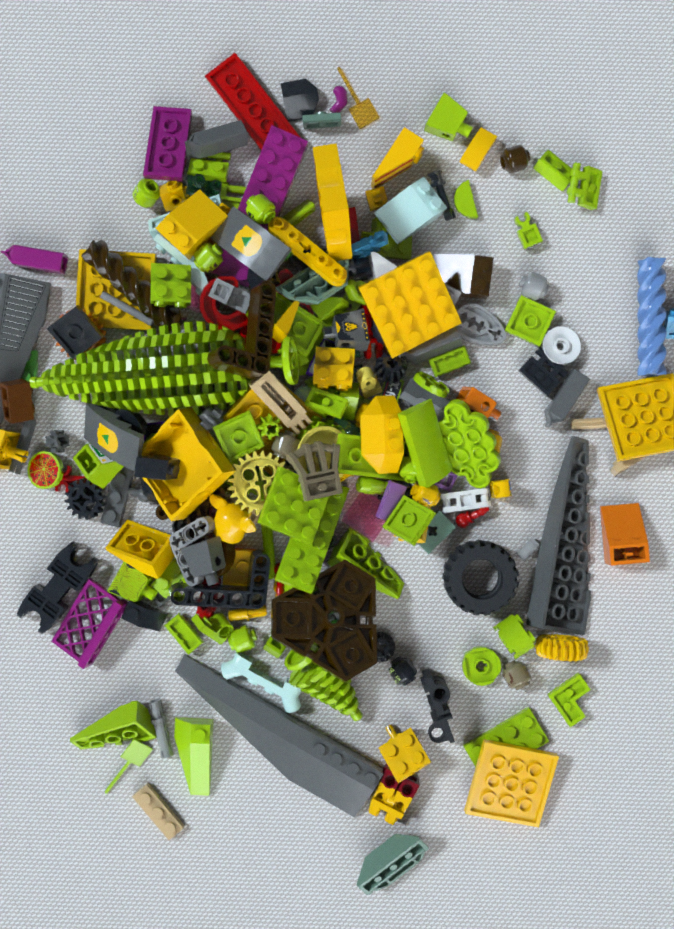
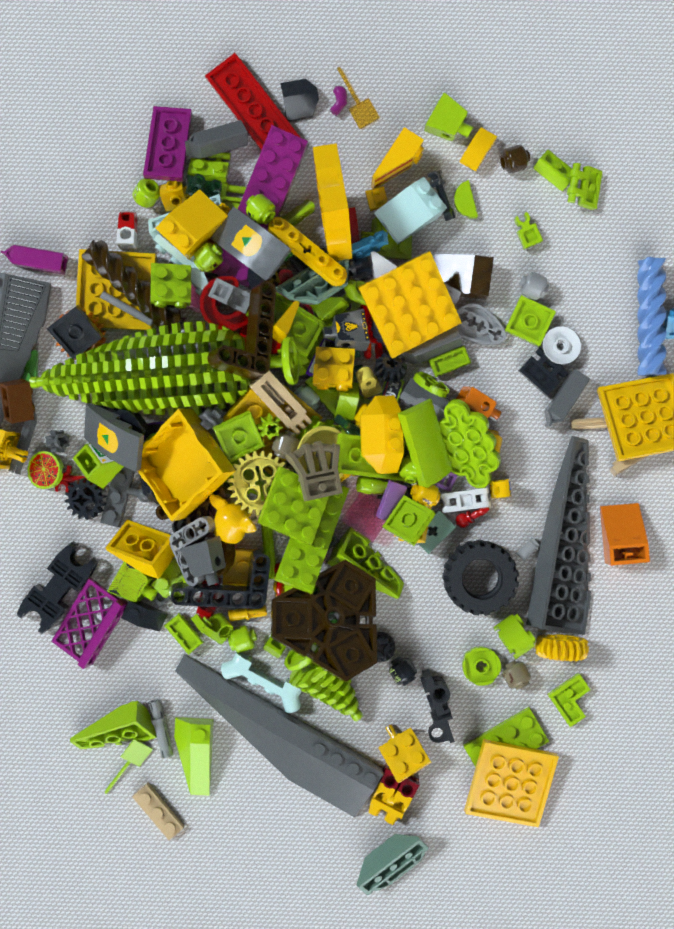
(127, 231): none -> leg
(157, 467): black slope -> none
(321, 120): sand green plate -> none
(326, 403): lime slope -> none

